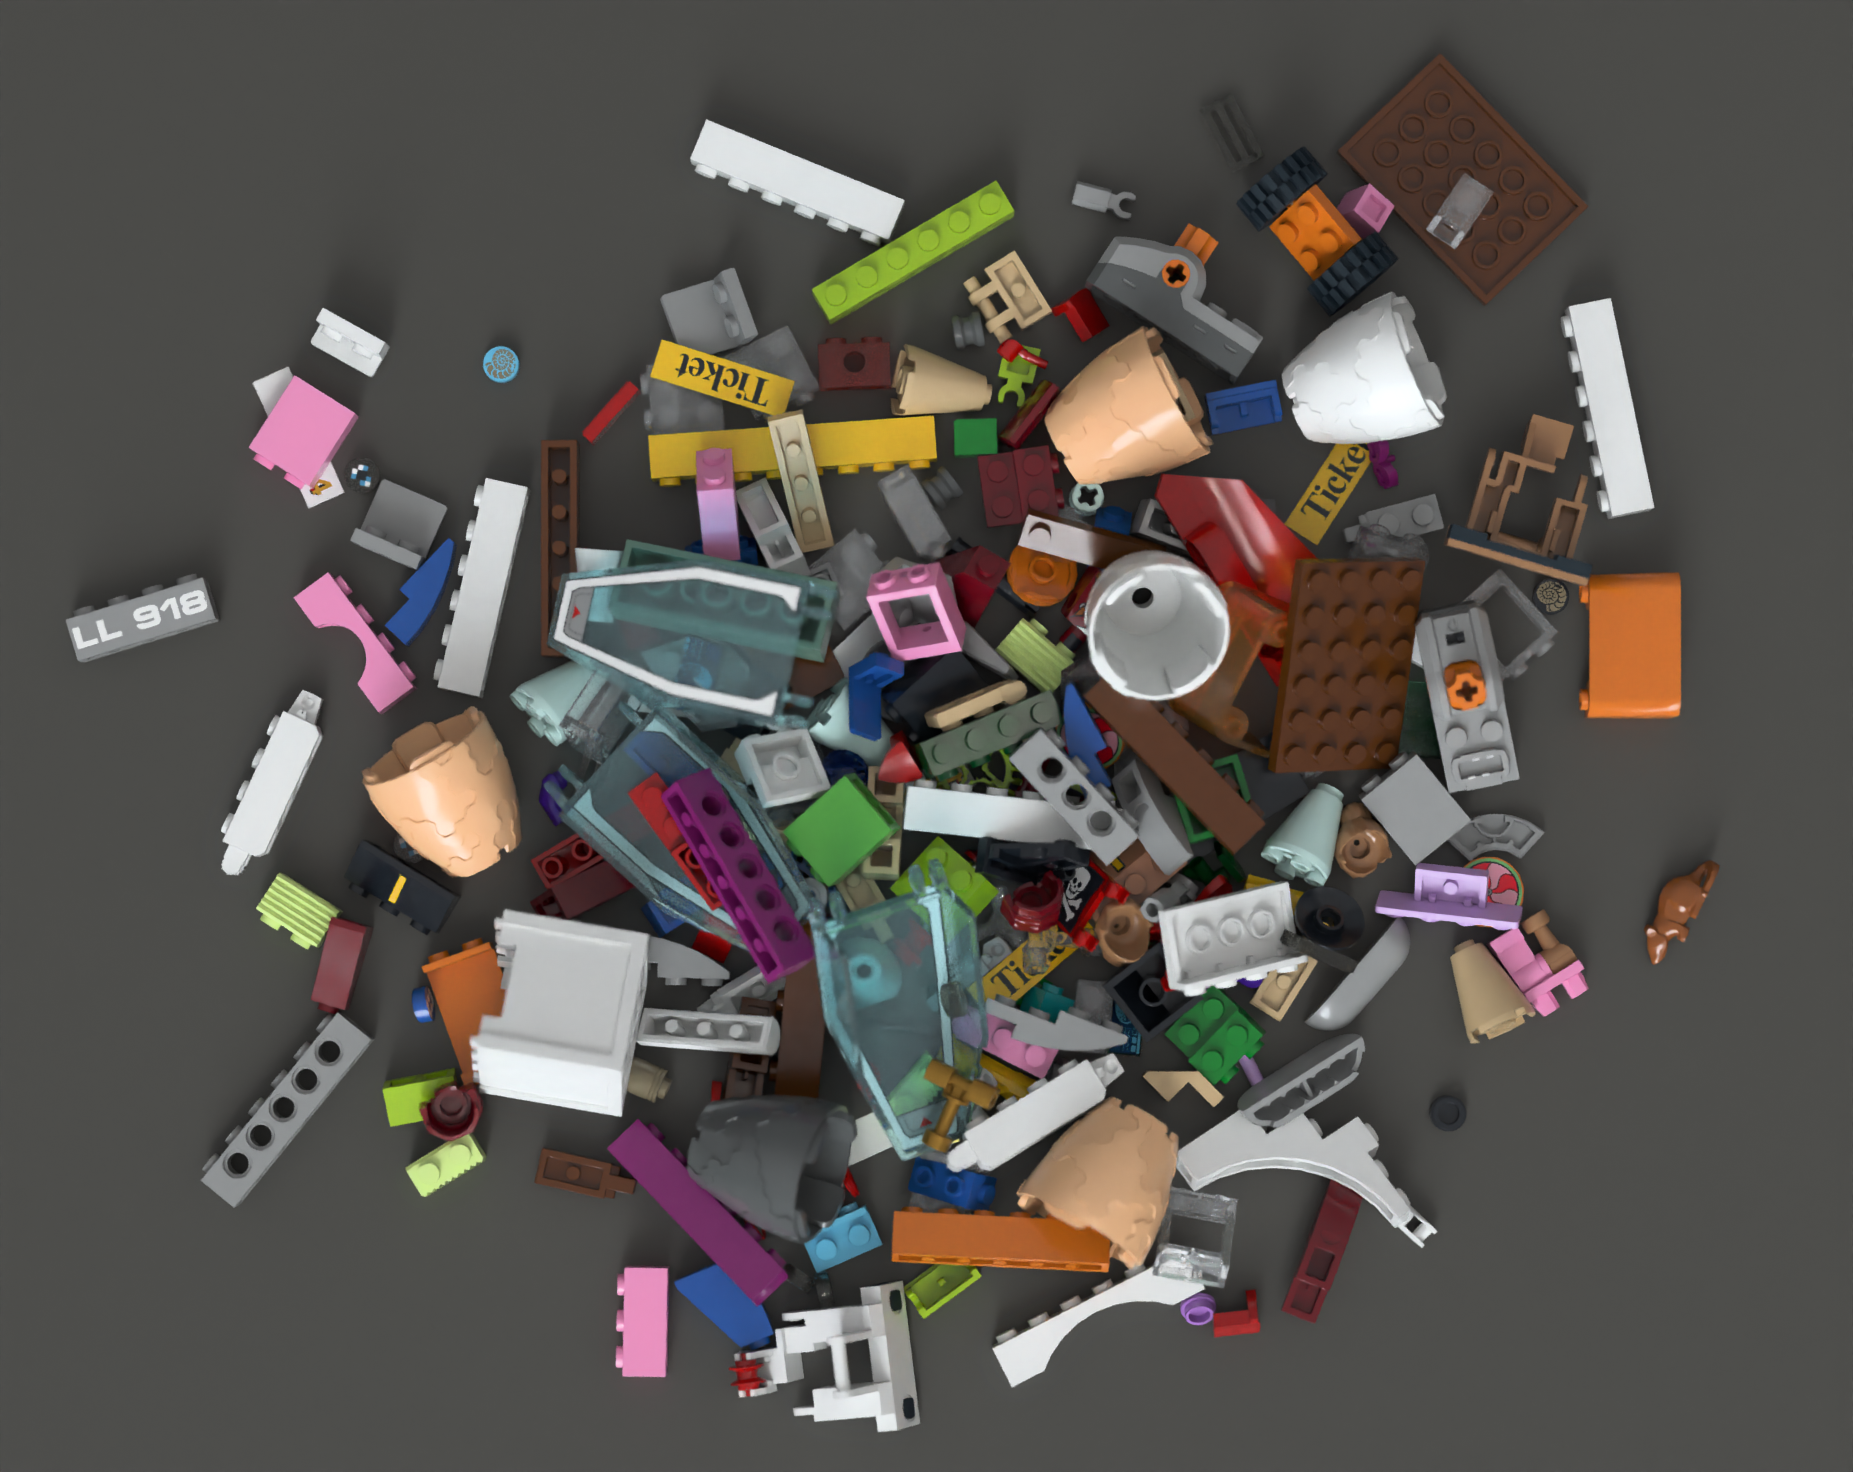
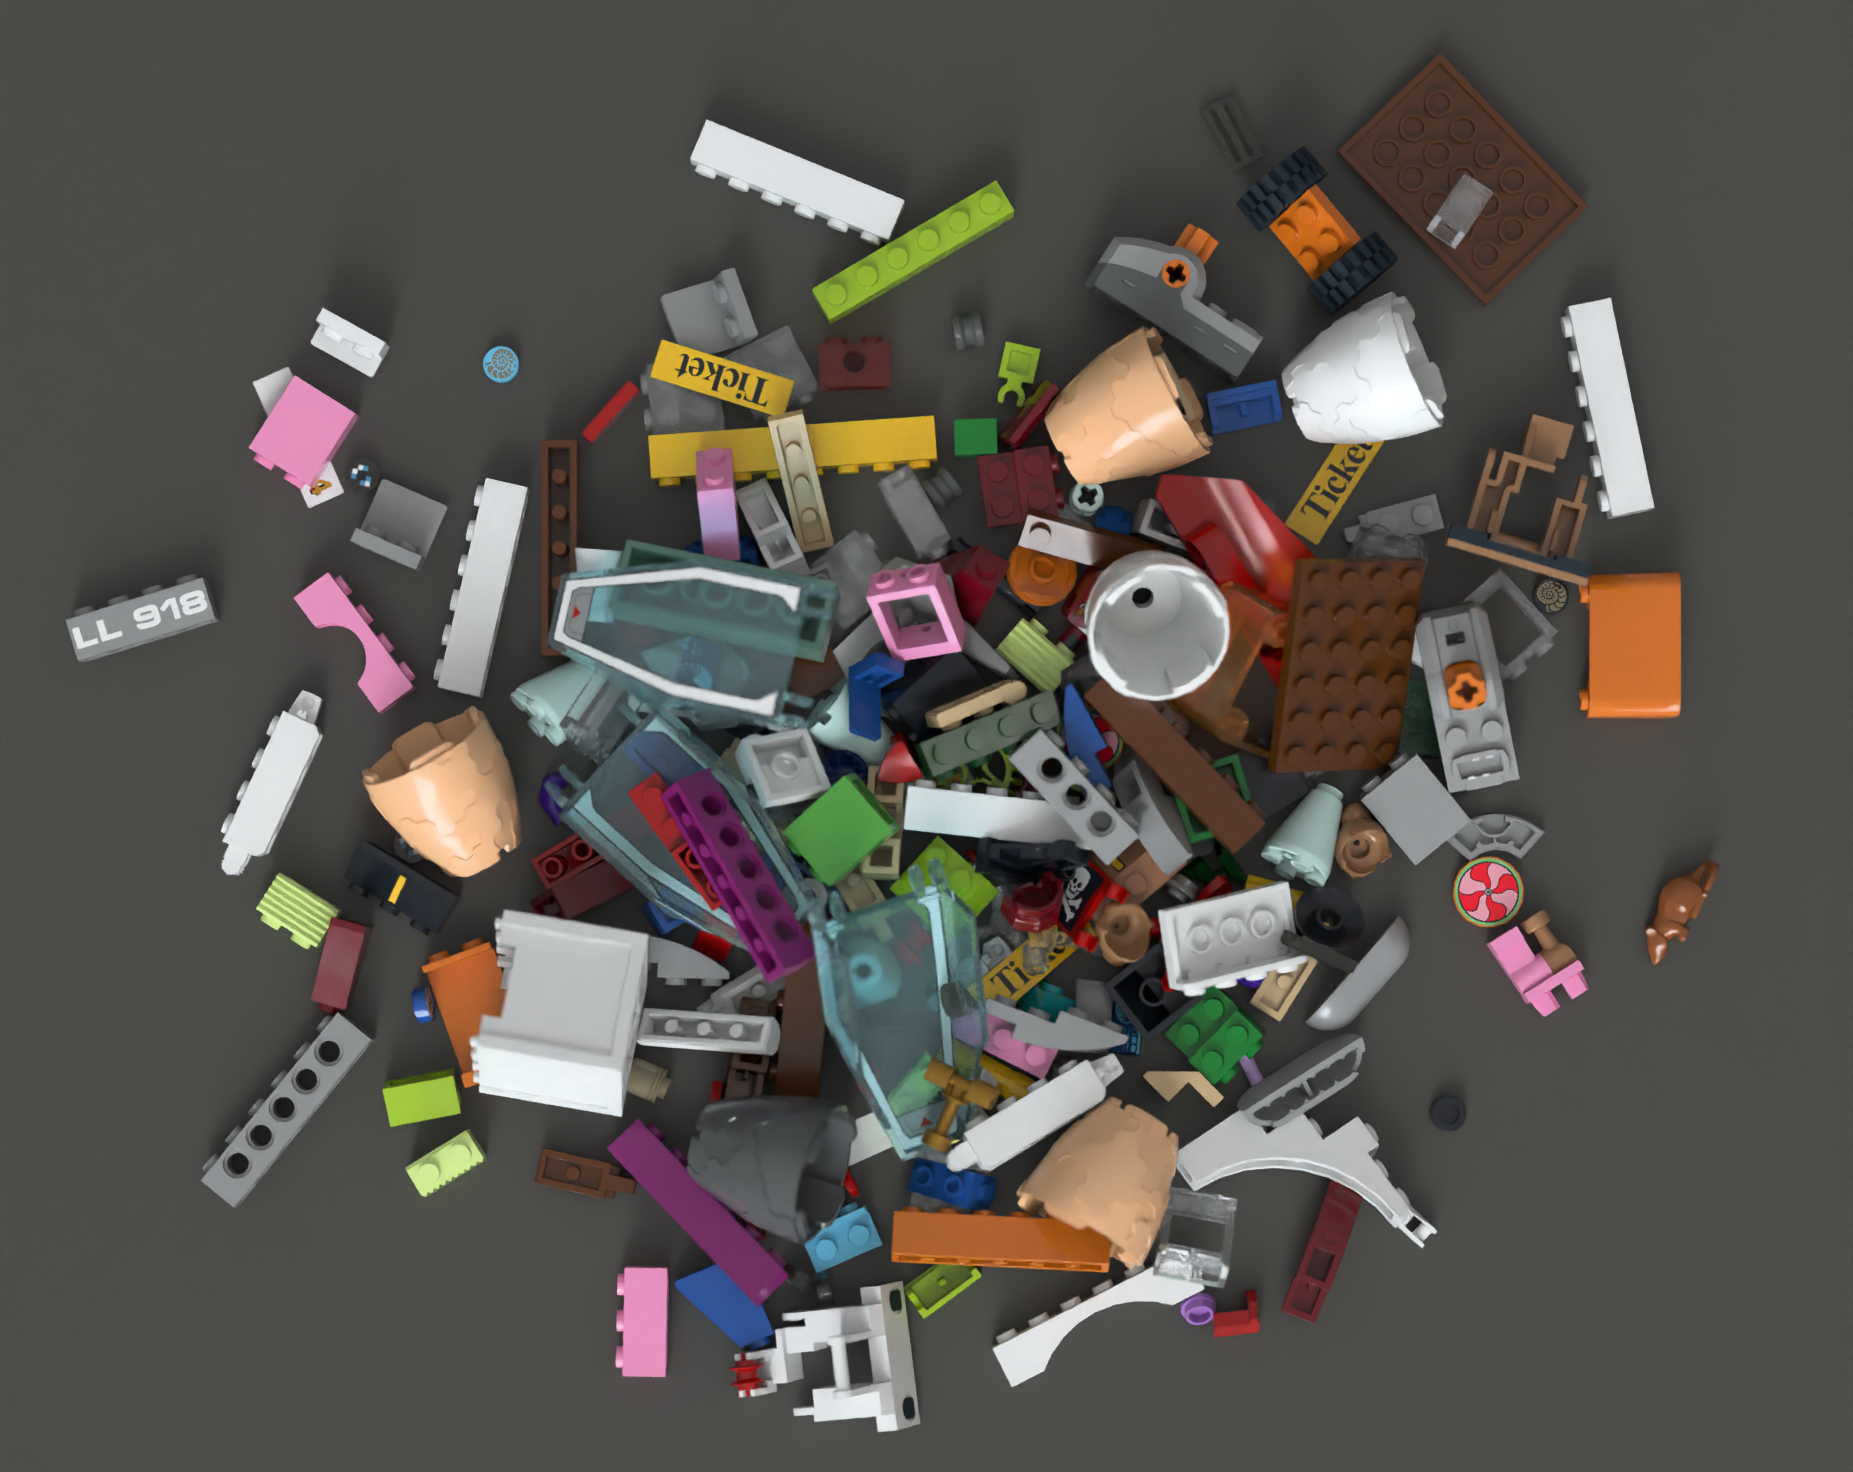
(424, 592): blue slope -> none
(452, 1110): dark red hair -> none
(936, 385): tan cone -> none
(1011, 349): red hand -> none
(1016, 290): tan plate -> none
(1082, 314): red tile -> none
(1101, 199): light grey bar -> none
(1163, 899): light grey bar -> none
(1365, 210): bright pink panel -> none
(1383, 469): magenta piece -> none
(1451, 896): lavender bracket -> none
(1486, 993): tan cone -> none

